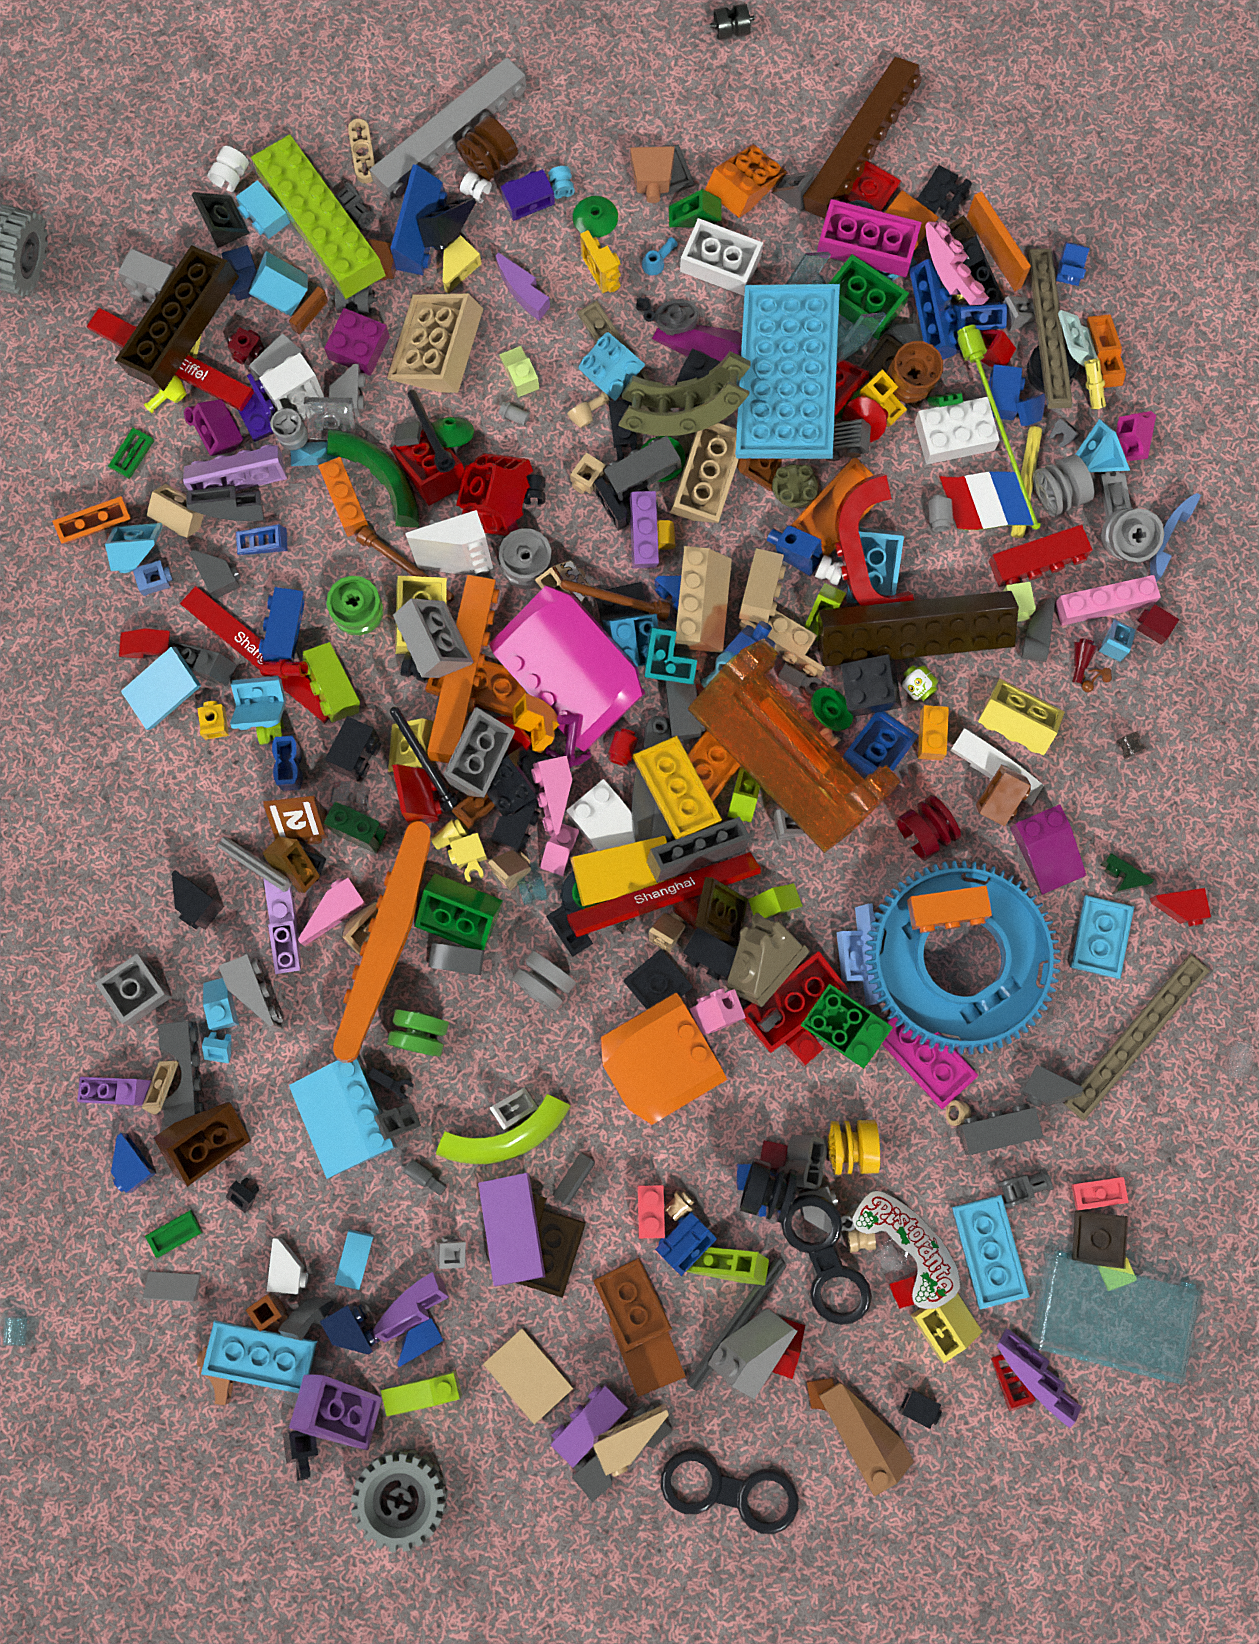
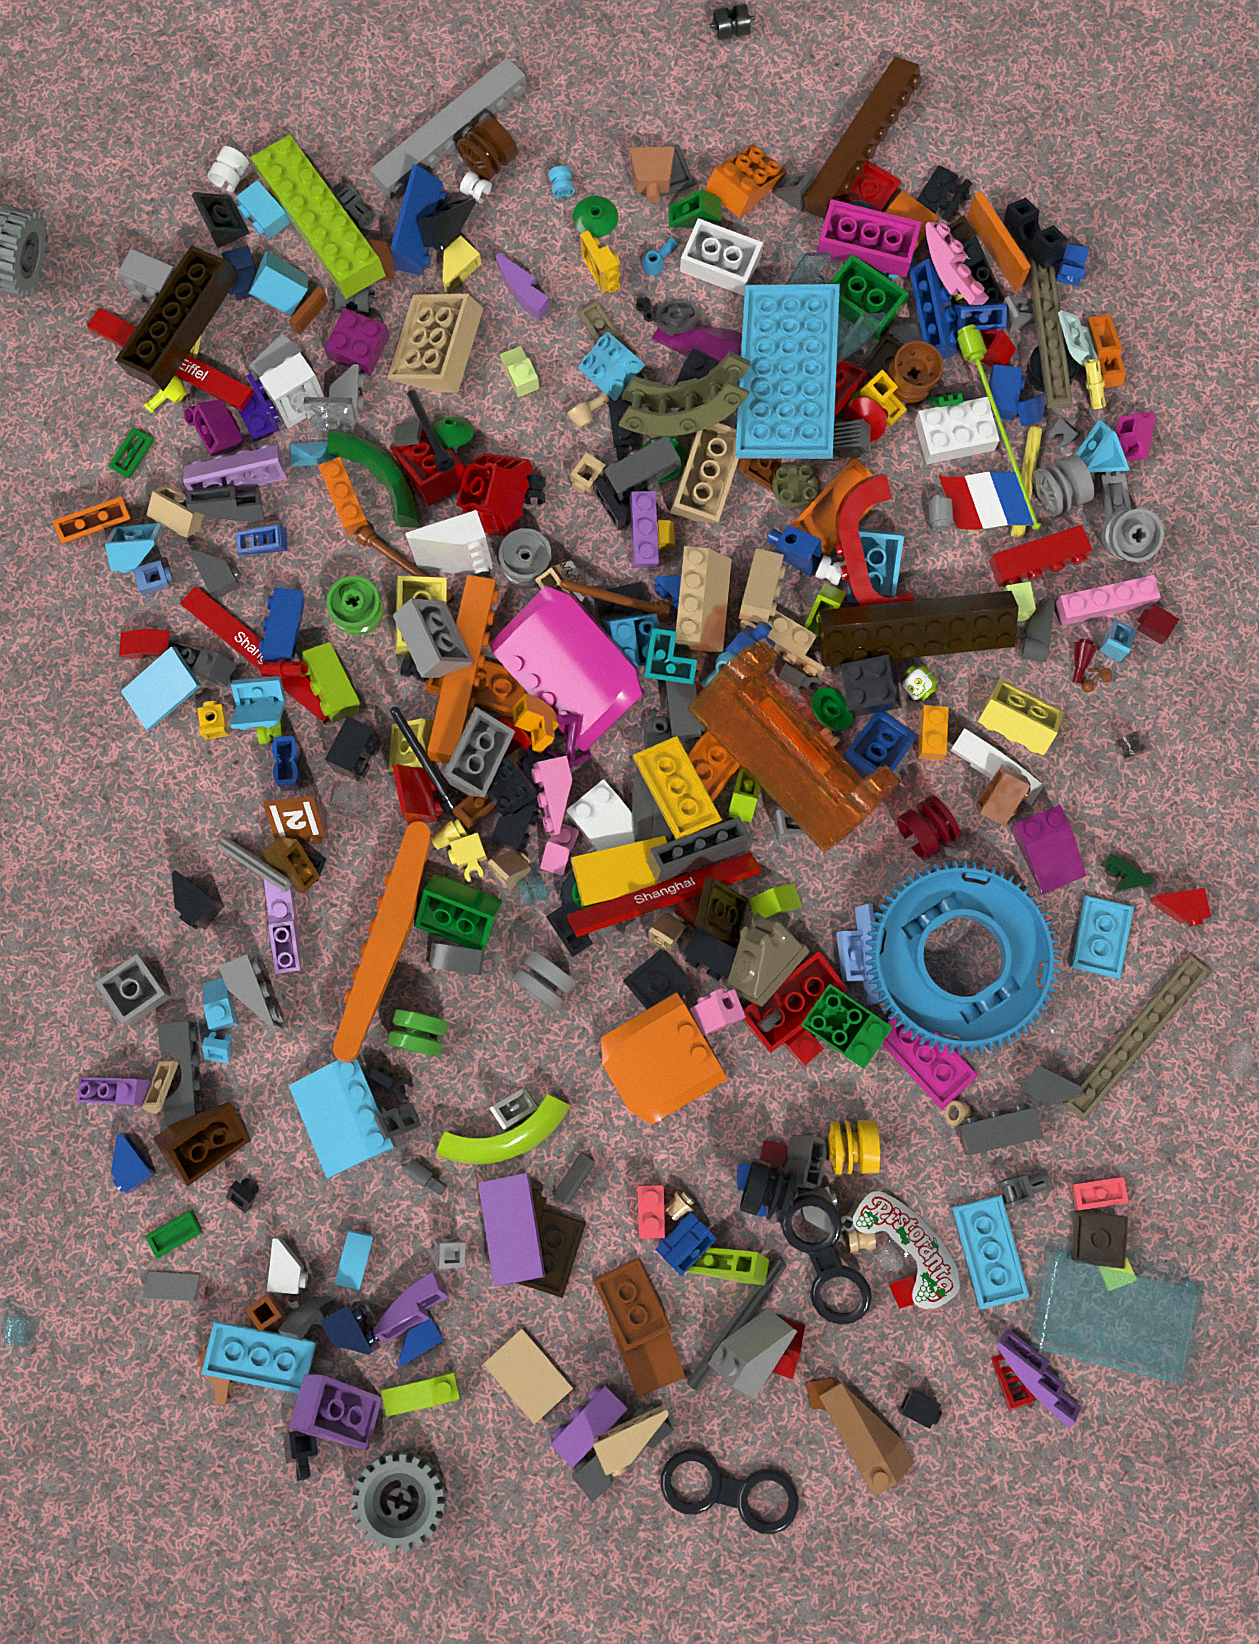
(245, 346): dark red brick -> none
(289, 429): light grey wheel -> none
(336, 906): bright pink slope -> none
(355, 827): dark green panel -> none
(356, 144): tan beam -> none
(357, 927): tan slope -> none
(513, 413): light grey pin -> none
(527, 194): dark purple brick -> none
(622, 747): red brick -> none
(947, 1328): light yellow slope -> none
(949, 909): orange brick -> none
(1045, 245): none -> black arch
(1183, 512): medium blue slope -> none

